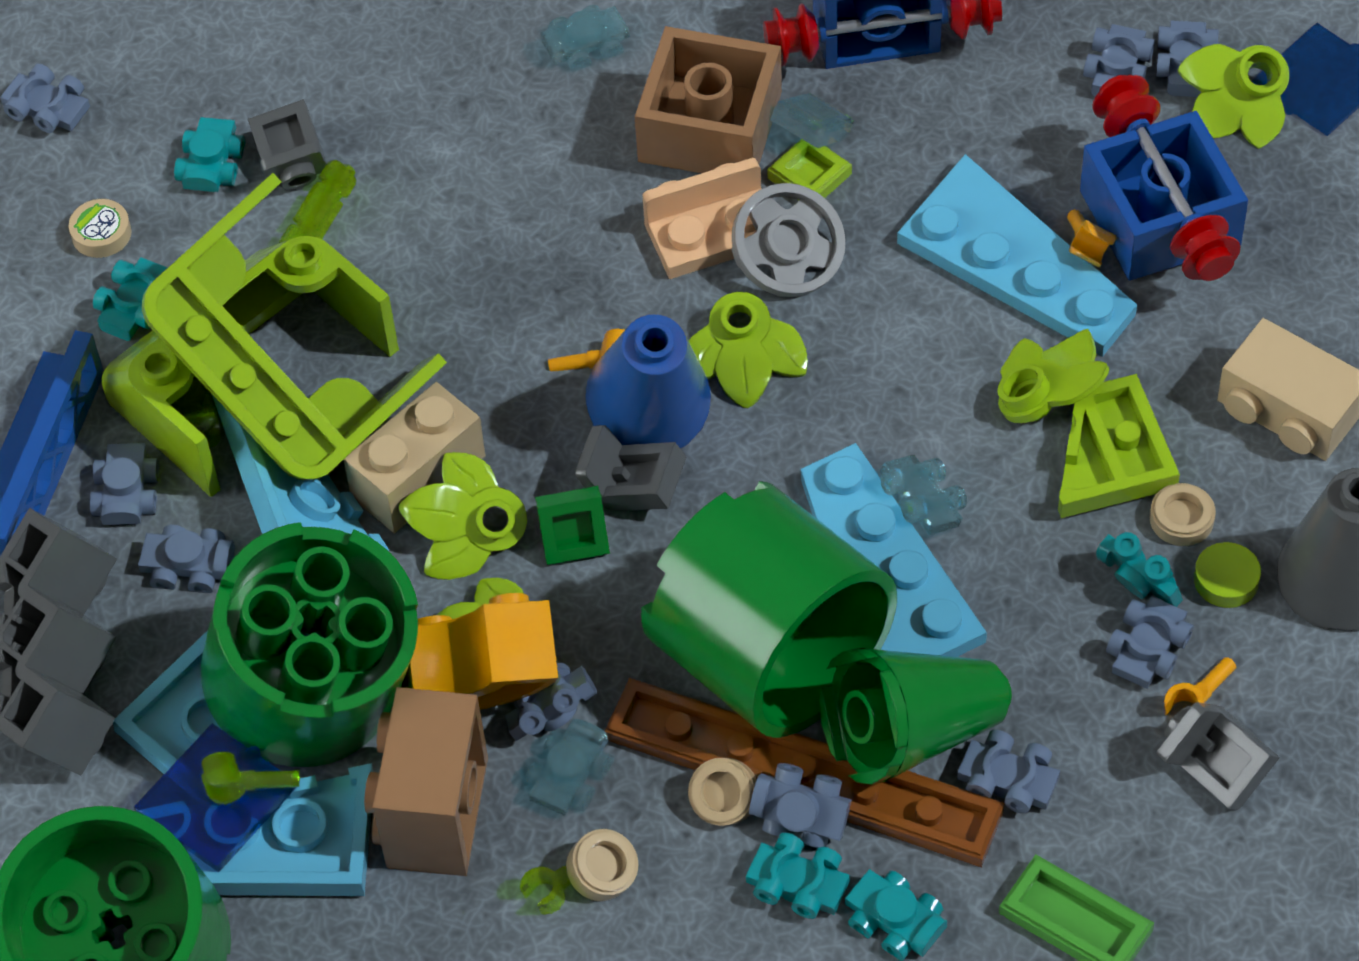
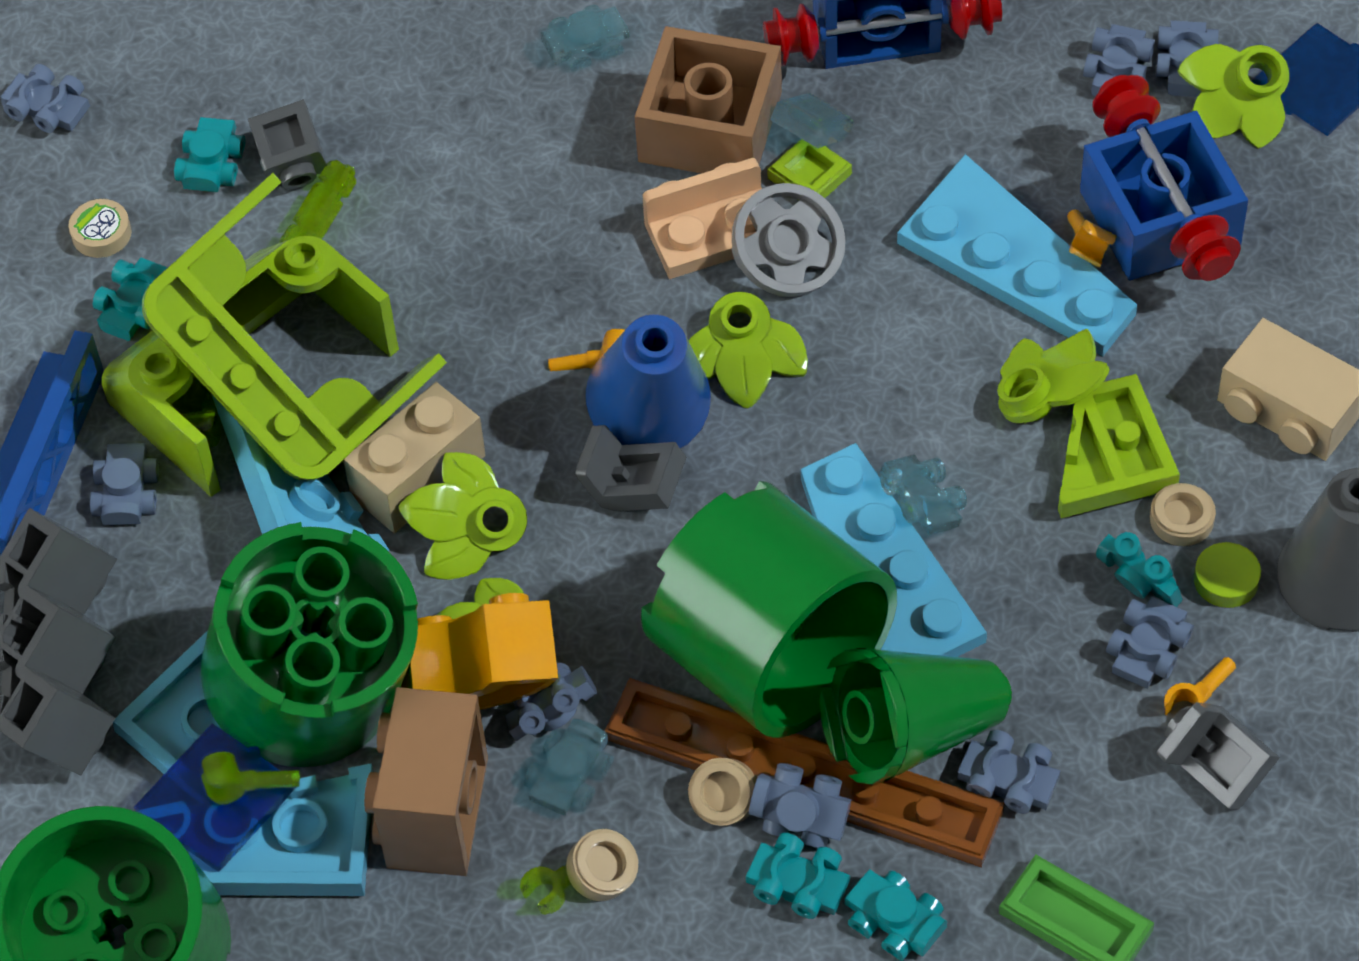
(186, 554): sand blue piece -> none
(572, 525): green tile -> none

